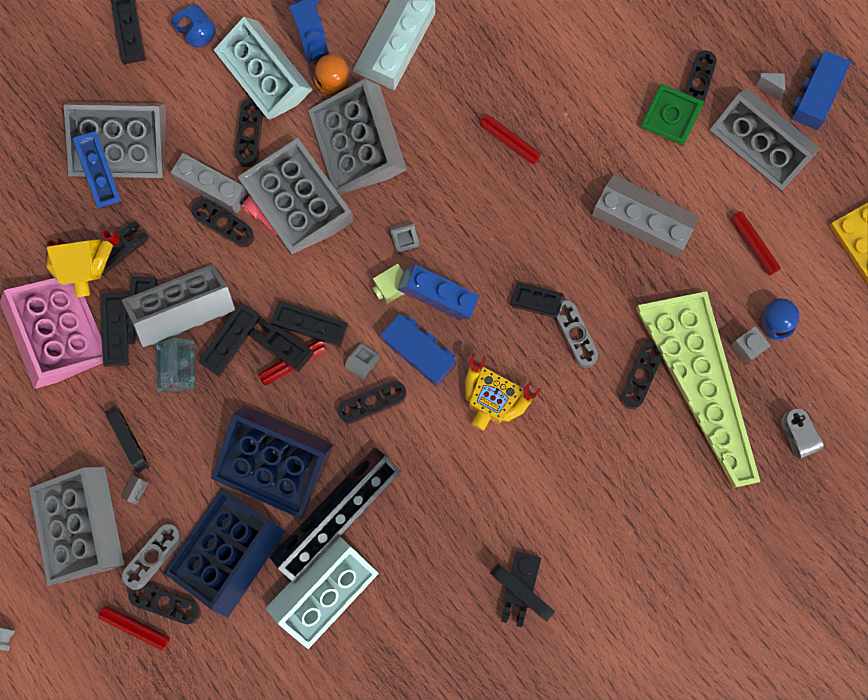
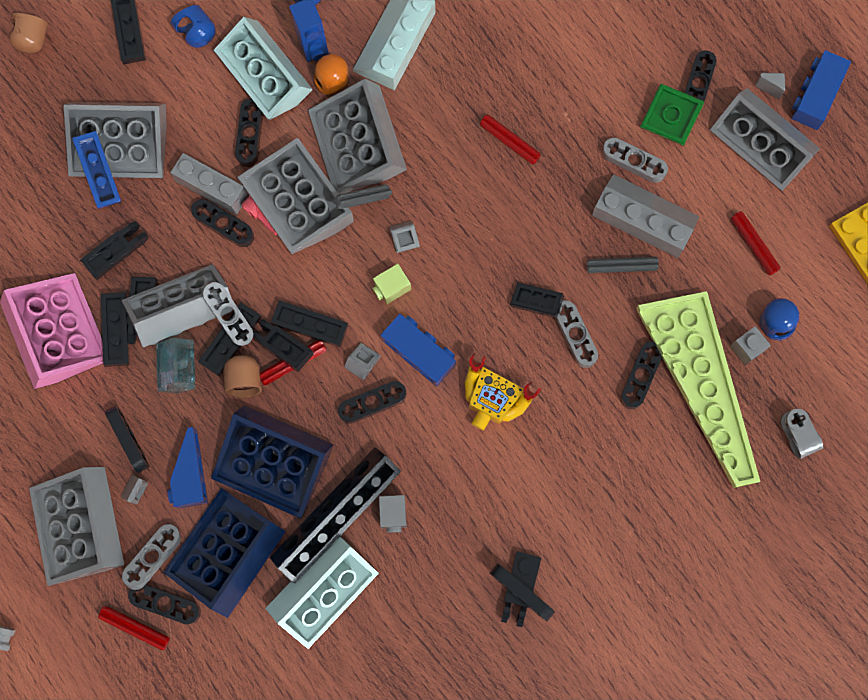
(28, 33): none -> nougat helmet
(80, 261): yellow torso -> none
(188, 478): none -> blue slope
(222, 294): none -> light grey beam
(242, 372): none -> nougat helmet
(362, 196): none -> dark grey axle
(392, 513): none -> light grey brick
(437, 292): blue brick -> none
(622, 264): none -> dark grey axle
(632, 150): none -> light grey beam

